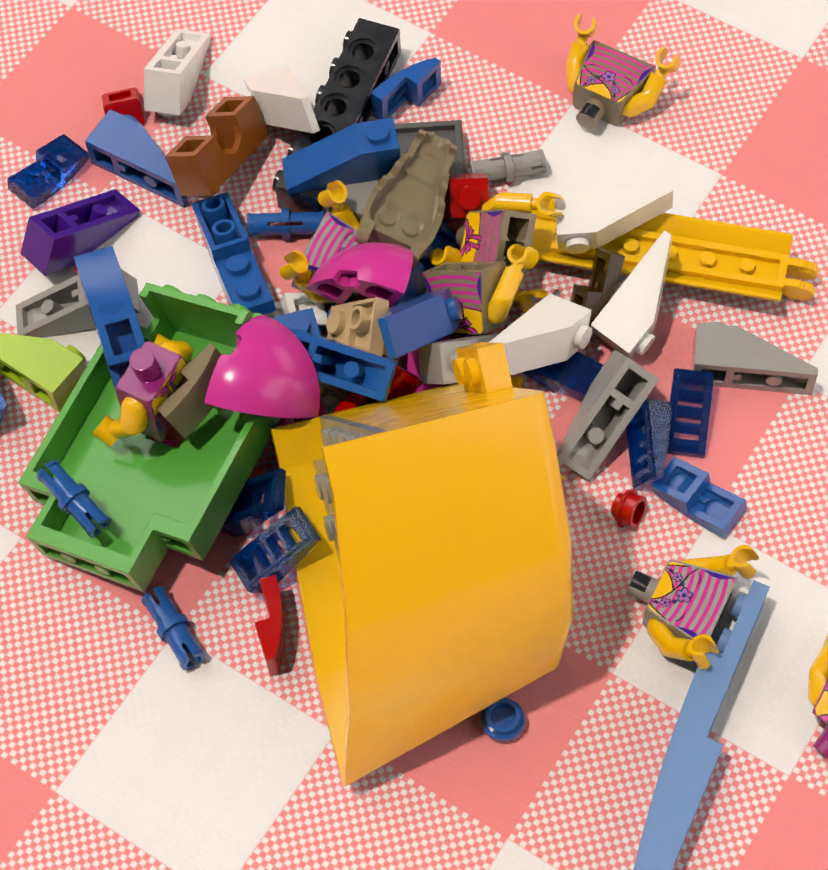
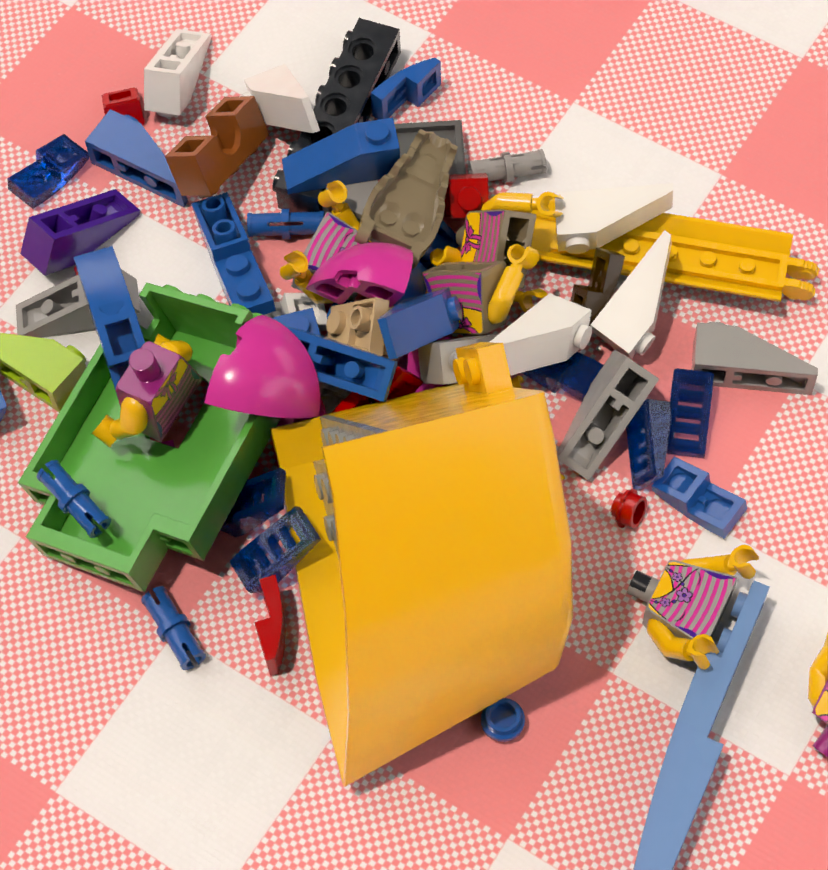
(186, 406): dark tan slope -> none
(610, 82): torso -> none

